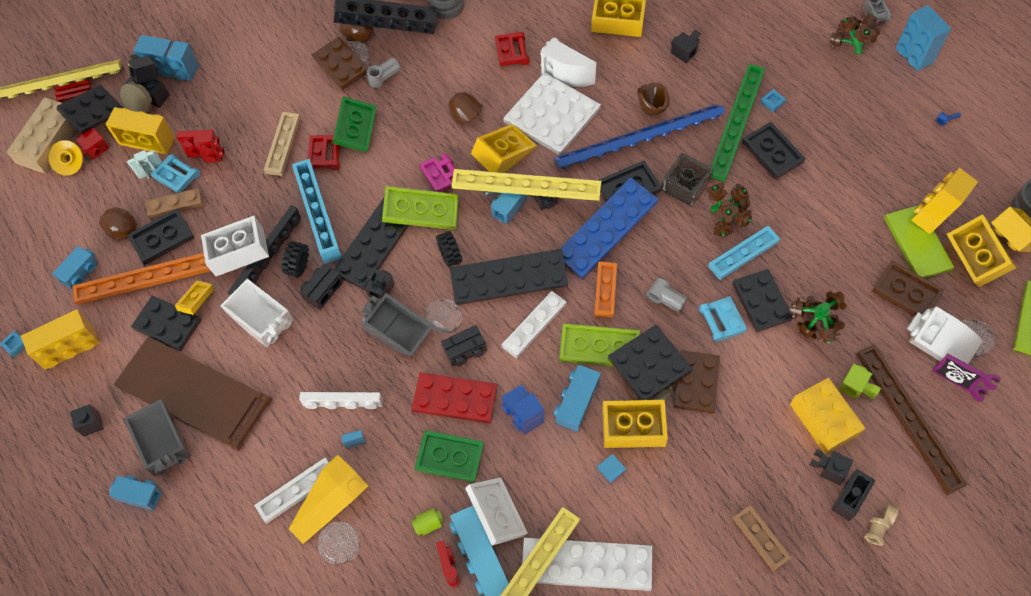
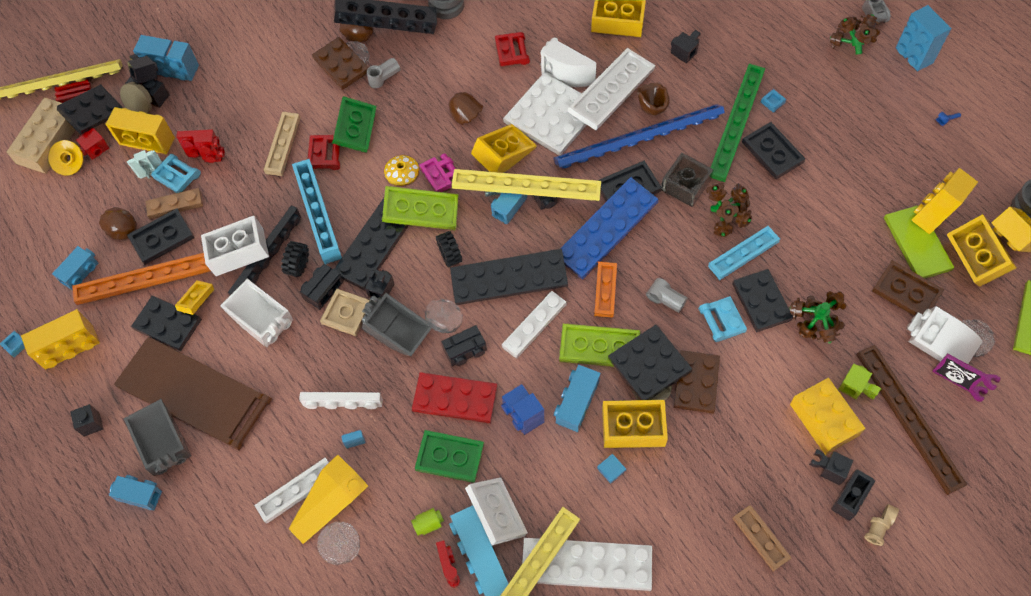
(344, 312): none -> tan plate
(401, 176): none -> yellow dish
(611, 89): none -> white plate

